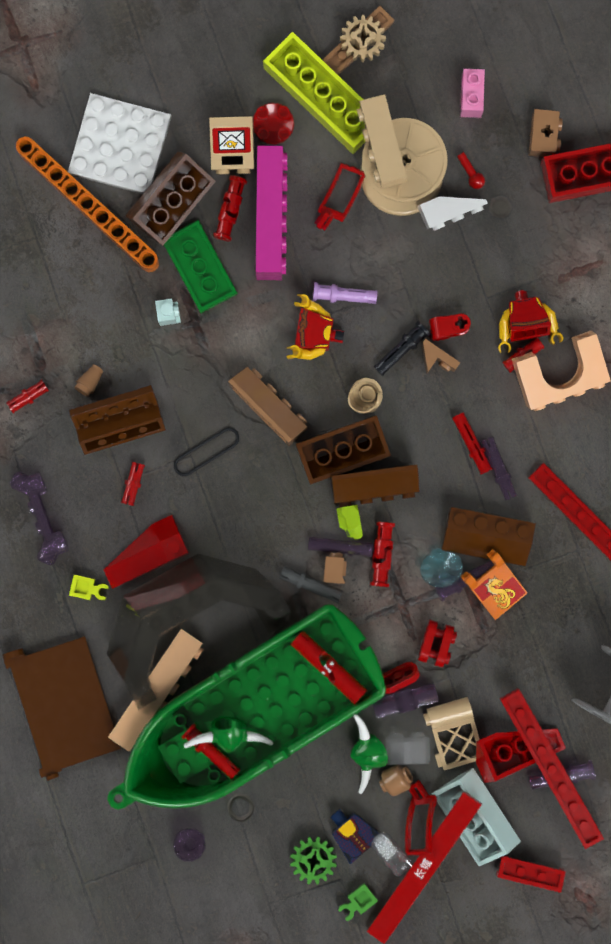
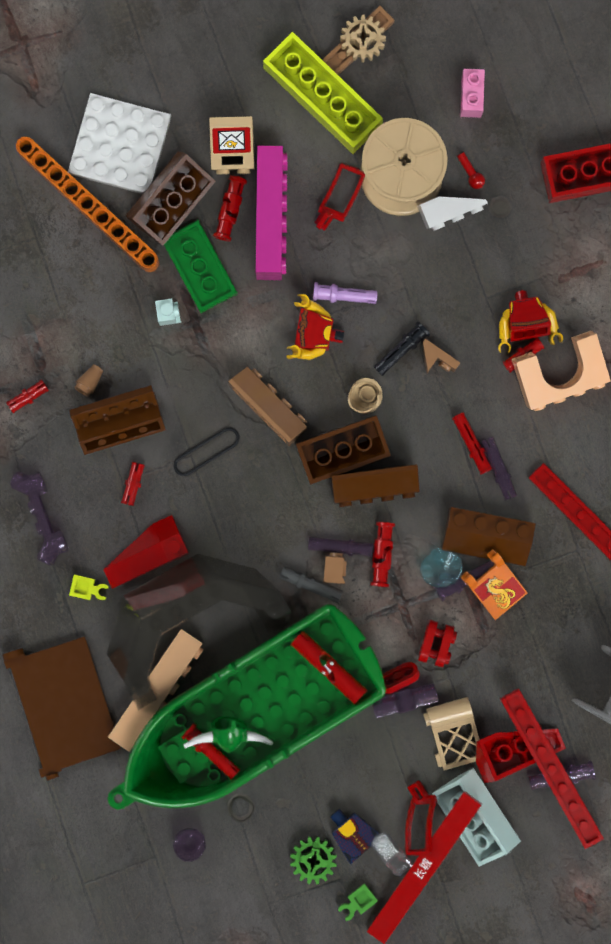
(273, 123): red dish -> none
(350, 521): lime rock -> none
(367, 753): green helmet -> none
(383, 141): tan brick -> none
(396, 780): medium nougat head -> none
(408, 749): clear brick -> none
(445, 326): red piece -> none
(531, 874): red container -> none
(548, 121): medium nougat brick -> none

